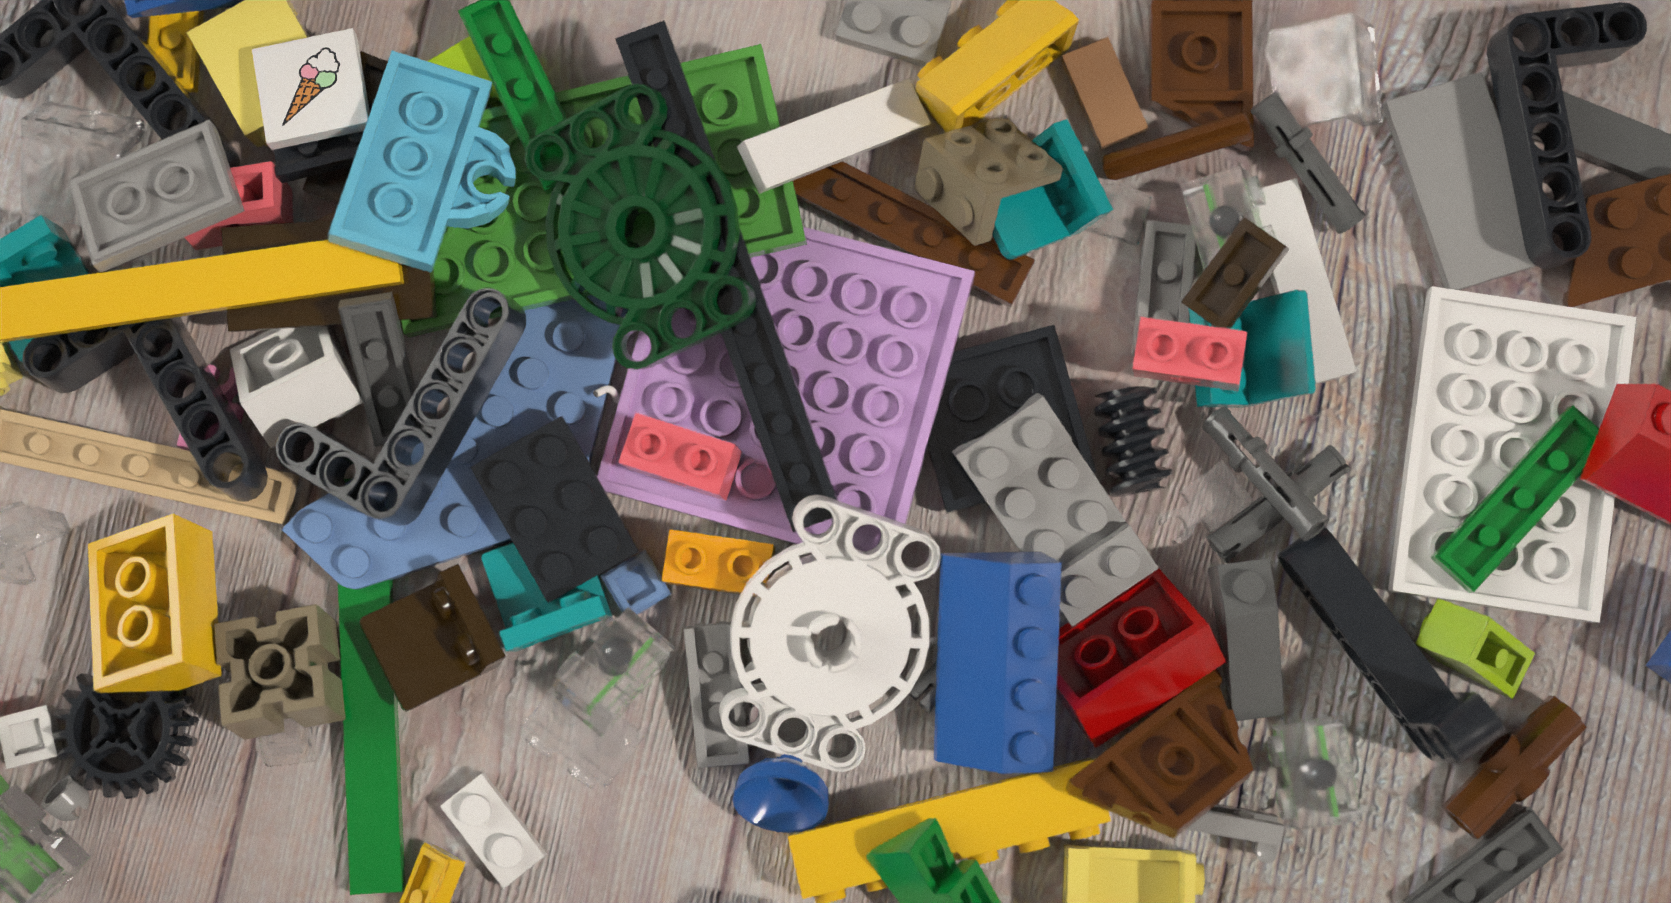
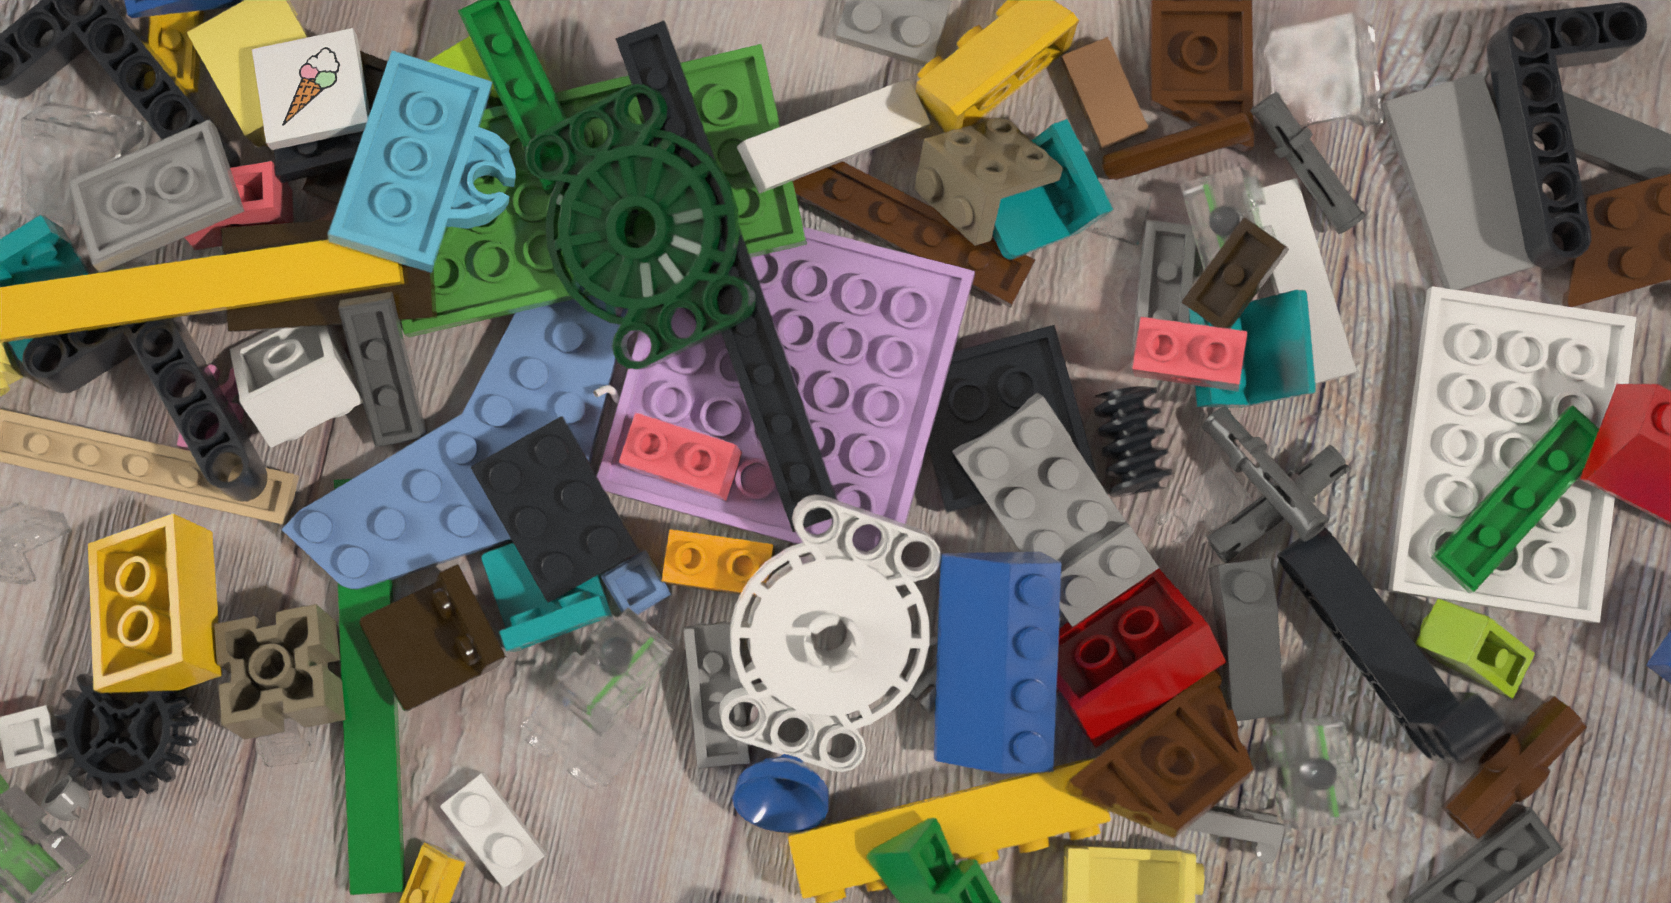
(418, 421): black beam -> none

